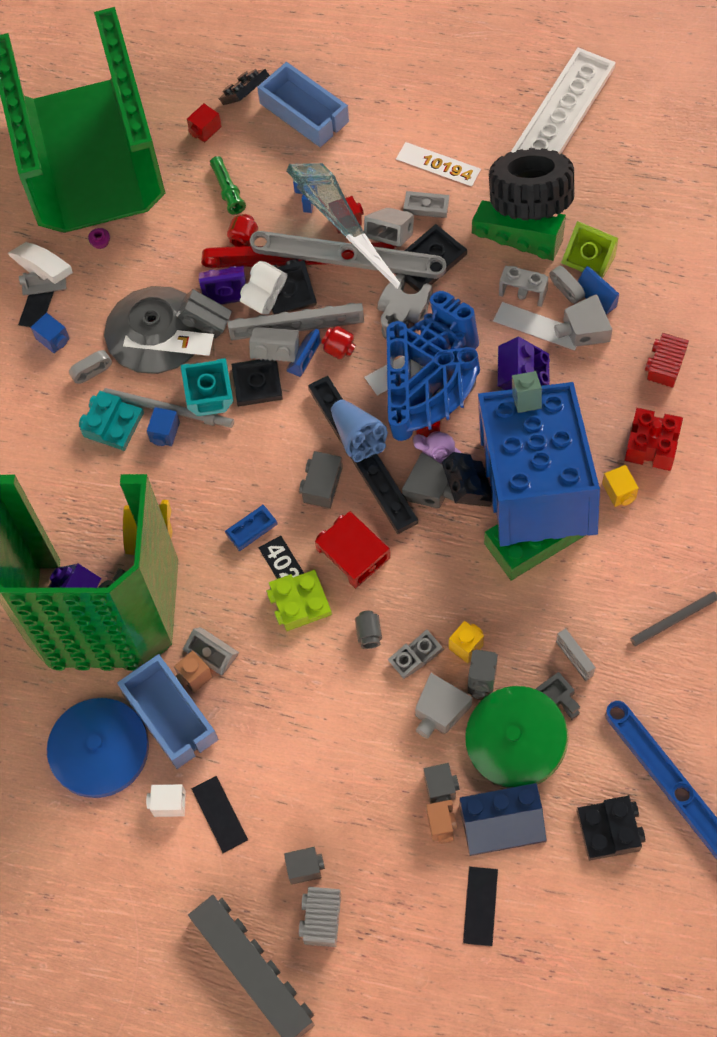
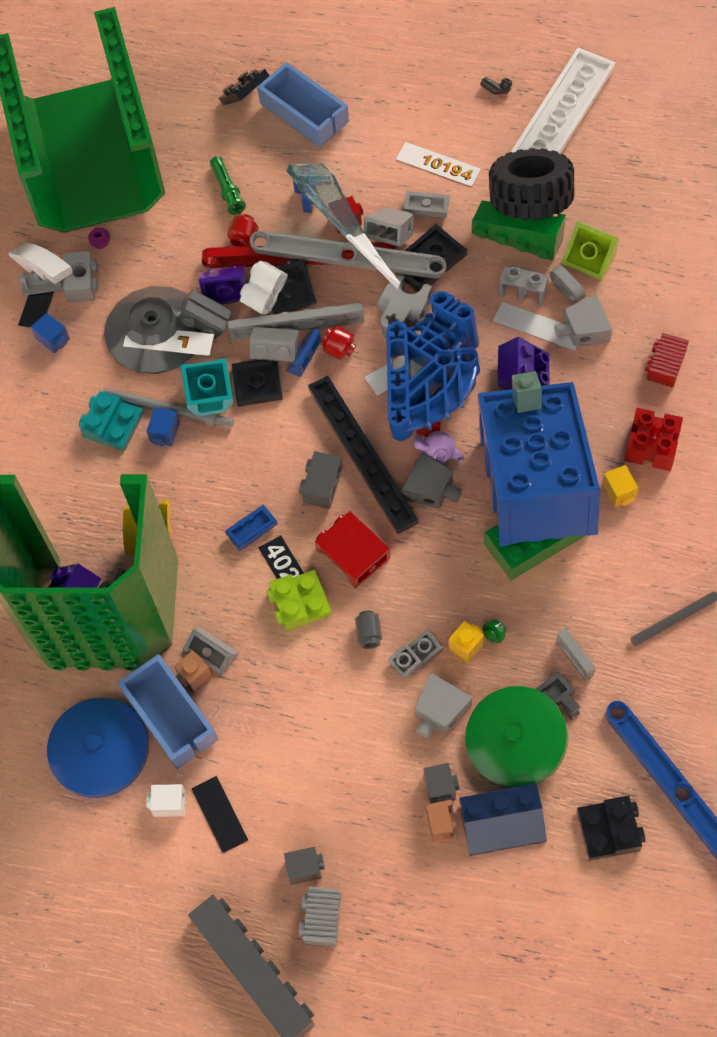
(77, 287): none -> light grey brick
(90, 367): light grey beam -> none
(203, 123): red brick -> none
(358, 430): medium blue cone -> none
(467, 480): black plate -> none
(480, 906): black sticker -> none
(482, 673): dark grey brick -> none
(494, 631): none -> green plate
(497, 88): none -> pearl dark grey arm
(595, 285): blue slope -> none

